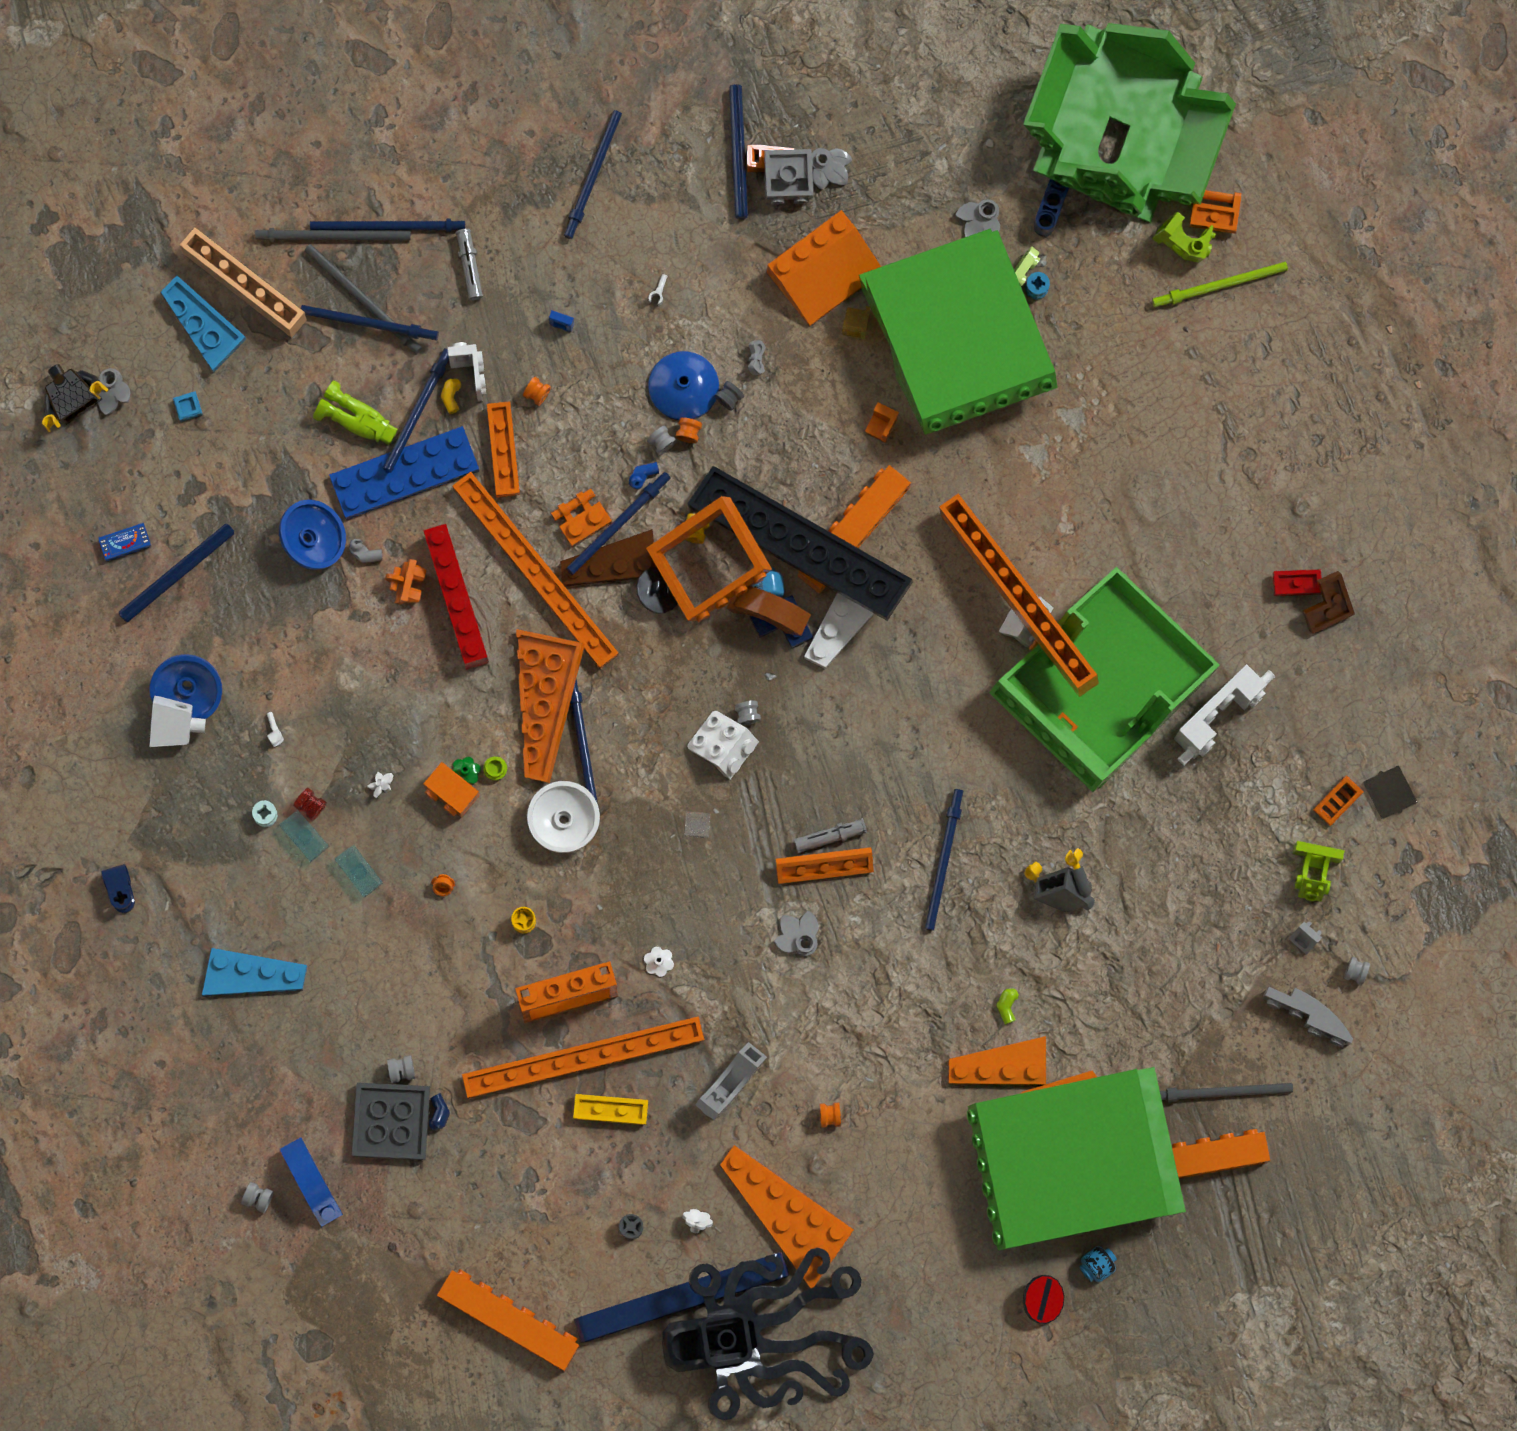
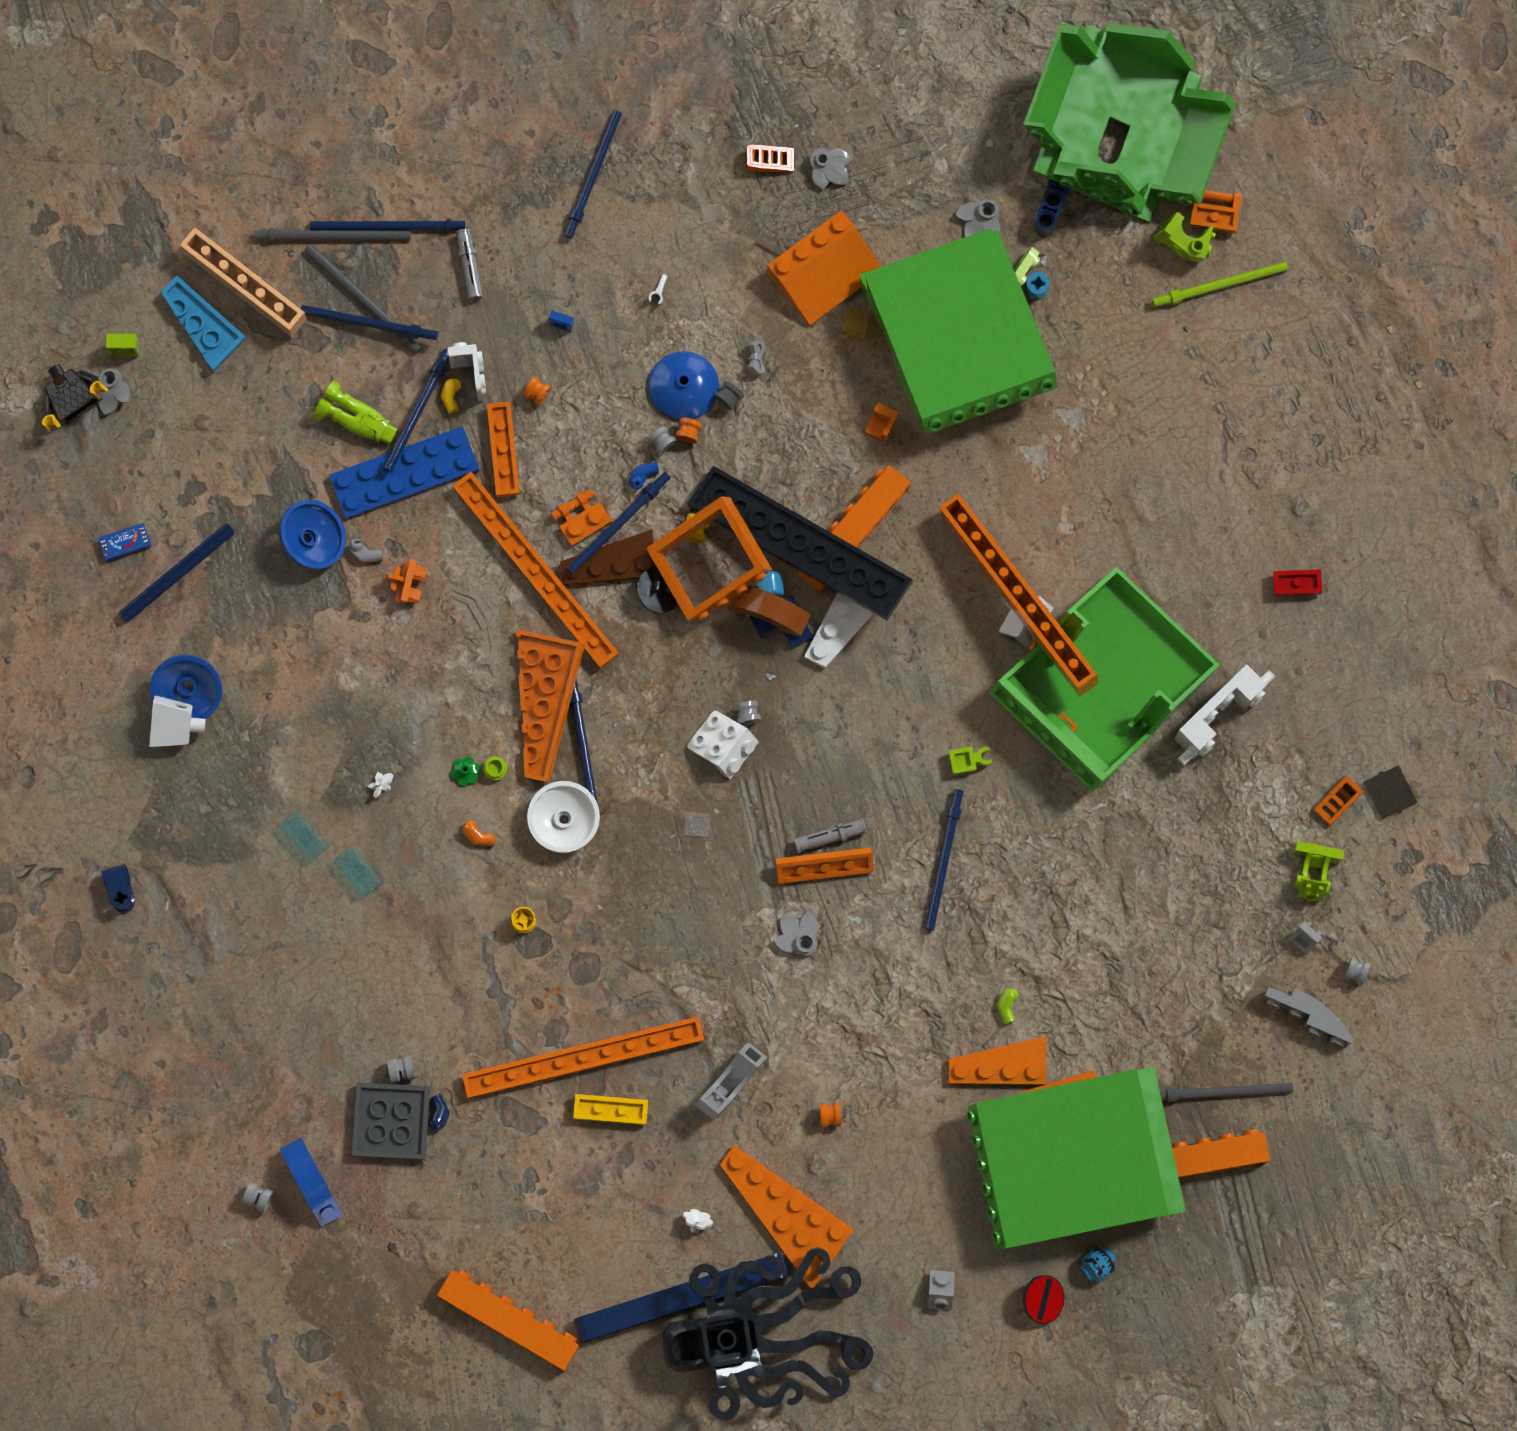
(122, 344): none -> lime piece
(187, 406): dark azure tile -> none
(244, 973): dark azure wing -> none
(264, 818): light aqua wheel -> none
(275, 737): white hand -> none
(310, 804): clear red wheel -> none
(443, 885): orange plate -> none
(450, 790): orange brick -> none
(456, 596): red brick -> none
(475, 837): none -> orange arm
(567, 992): orange window -> none
(631, 1223): dark grey wheel -> none
(655, 967): white plant -> none
(738, 151): dark blue axle -> none
(788, 176): light grey plate -> none
(941, 1290): none -> light grey bracket
(965, 761): none -> lime plate
(1065, 888): dark grey torso -> none
(1335, 604): reddish brown plate -> none

